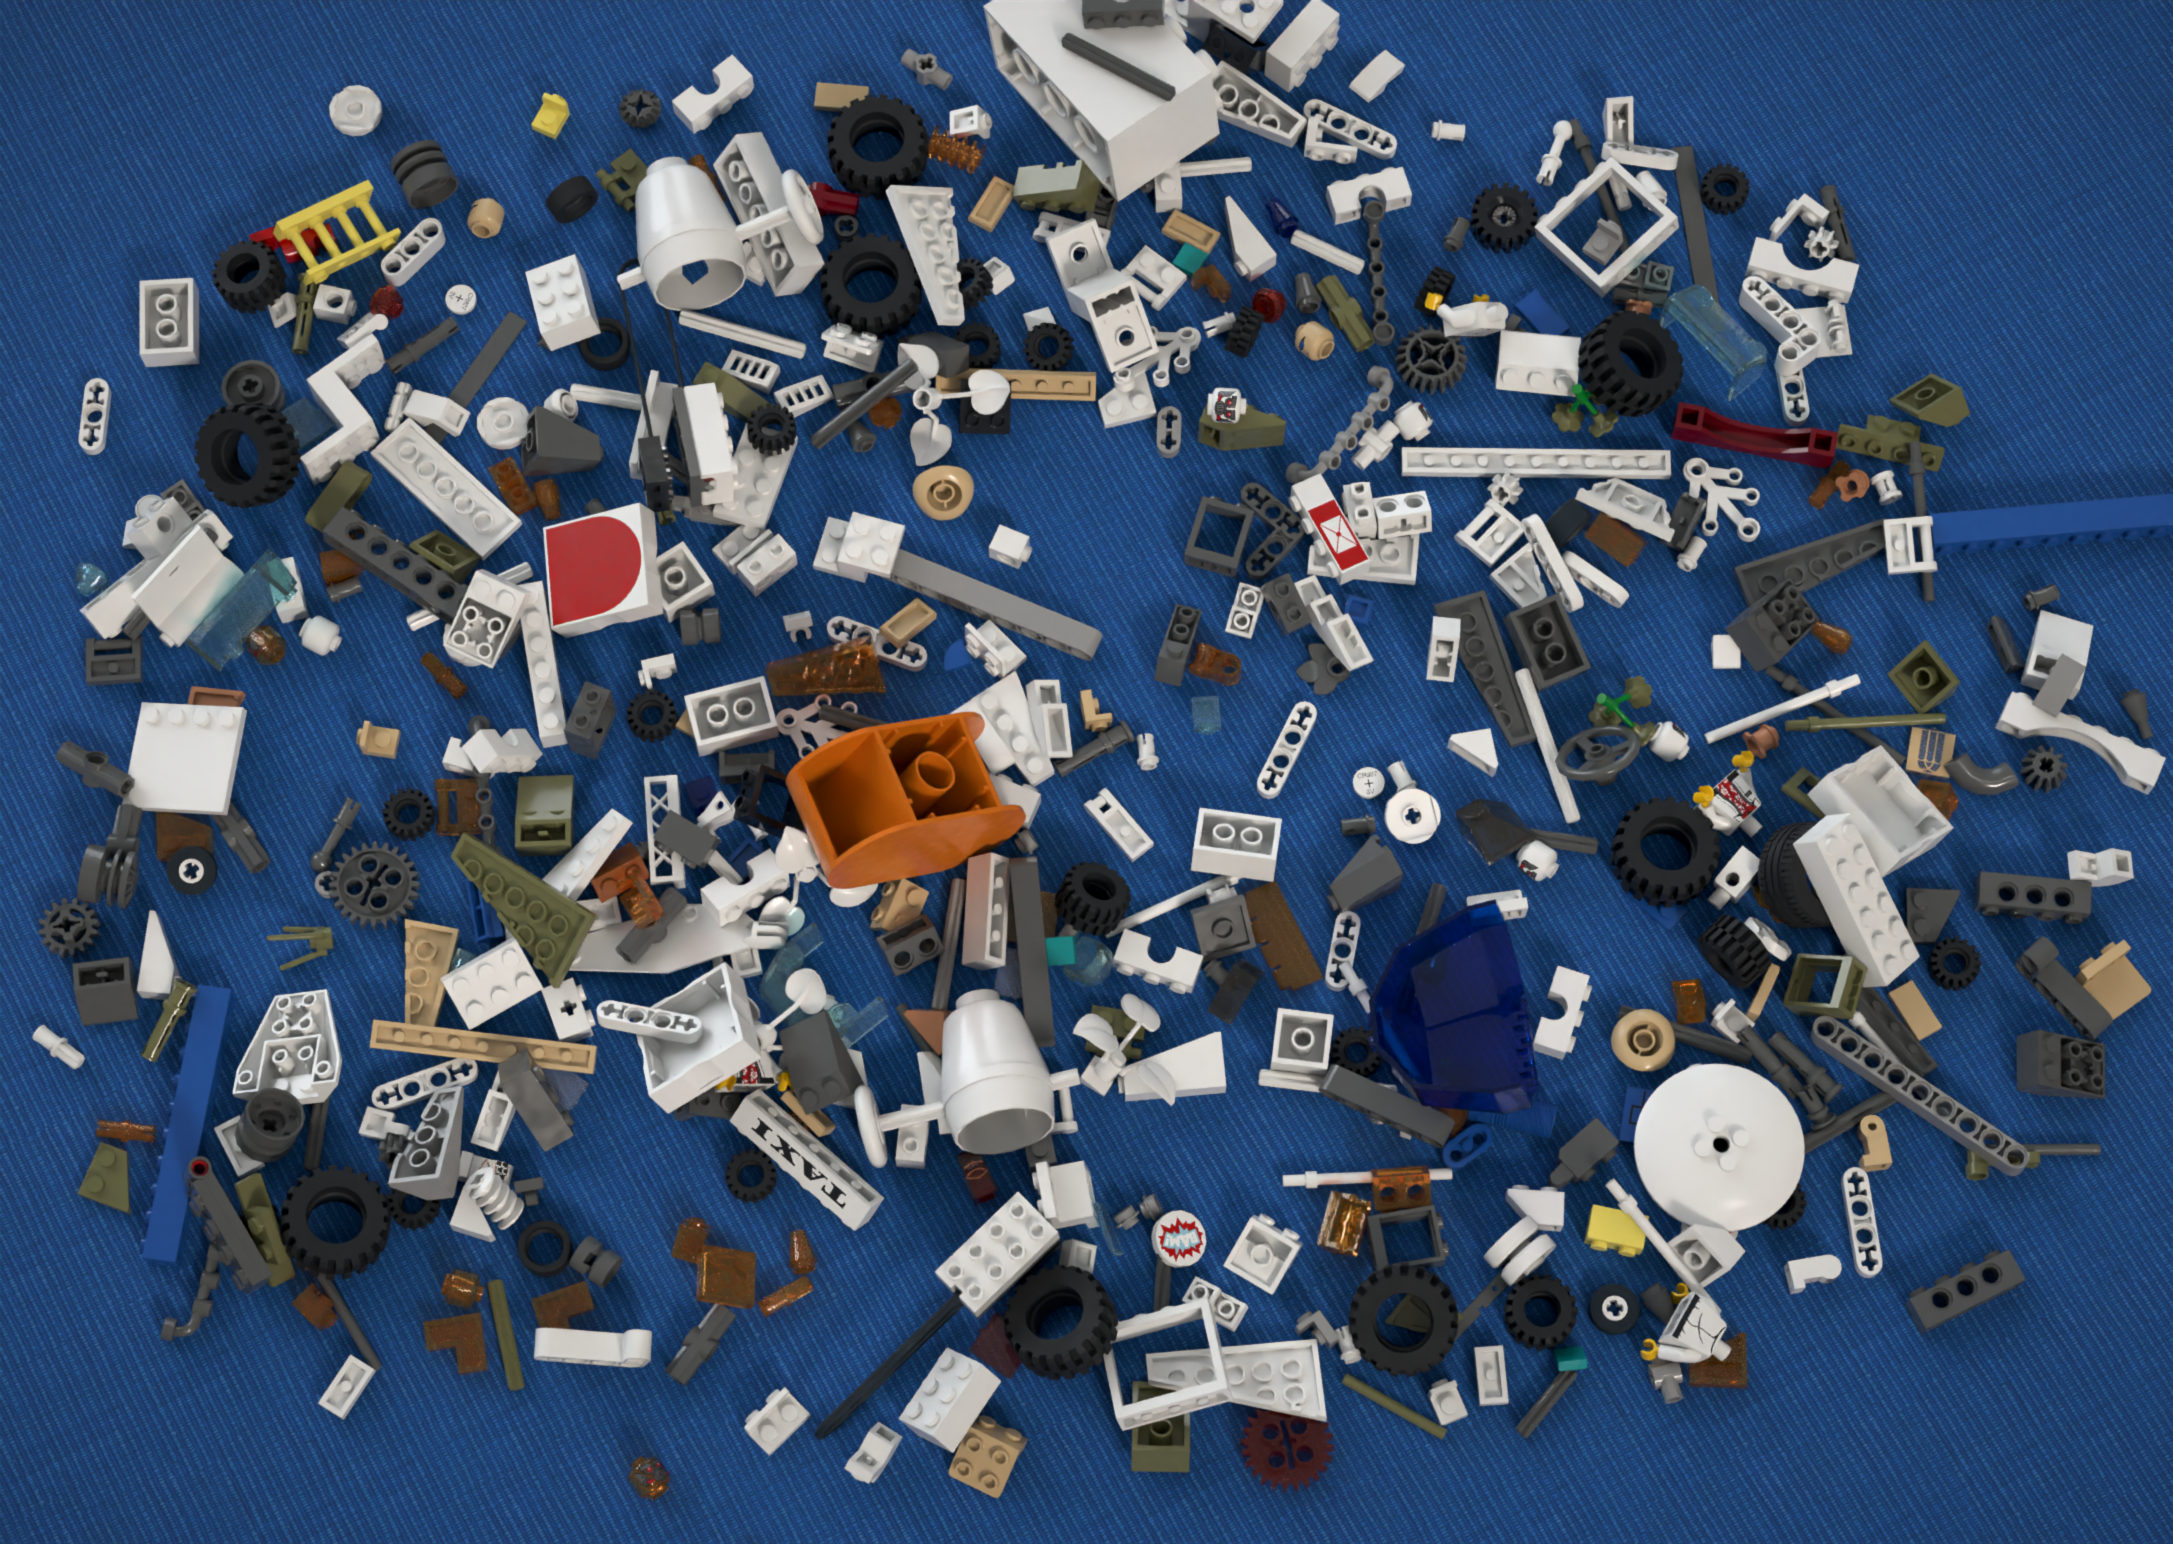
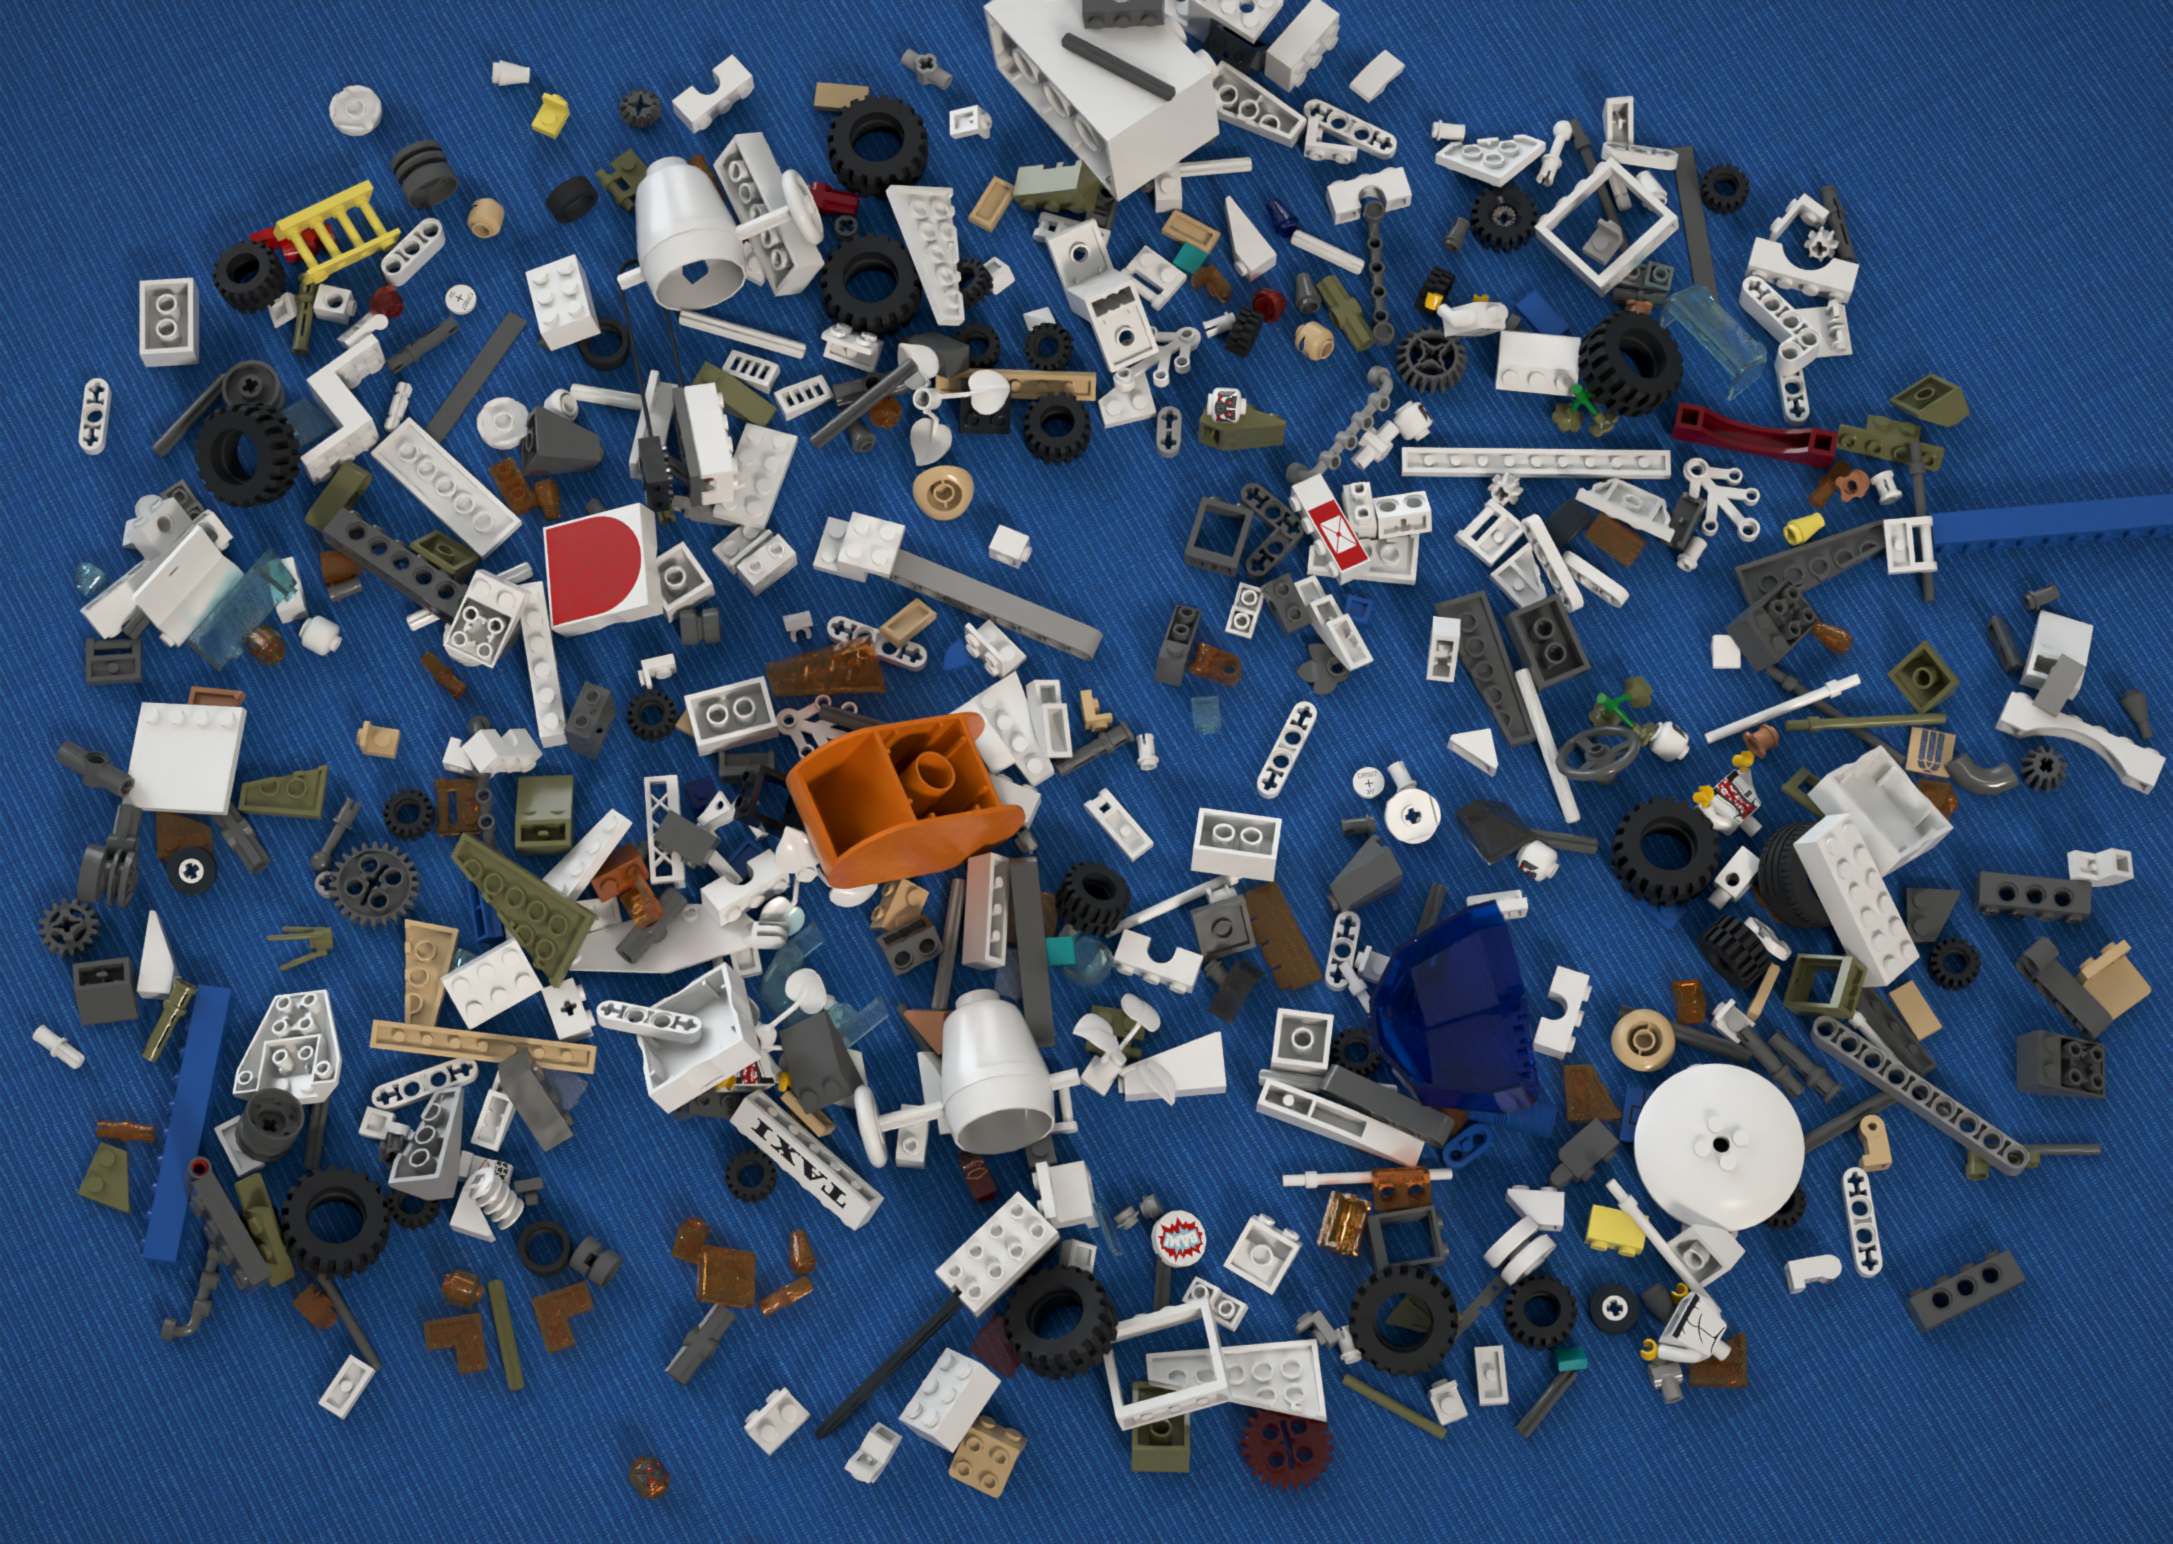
(189, 418): none -> dark grey axle
(287, 796): none -> olive wing
(442, 411): white slope -> none
(508, 73): none -> white cone
(593, 1347): white beam -> none
(771, 442): black tyre -> none
(955, 151): clear orange piece -> none
(1057, 408): none -> black tyre
(1337, 1123): none -> white slope
(1370, 965): none -> white bracket
(1491, 159): none -> white plate
(1587, 1096): none -> clear orange wing
(1801, 529): none -> light yellow cone
(1815, 1108): dark grey pin -> none

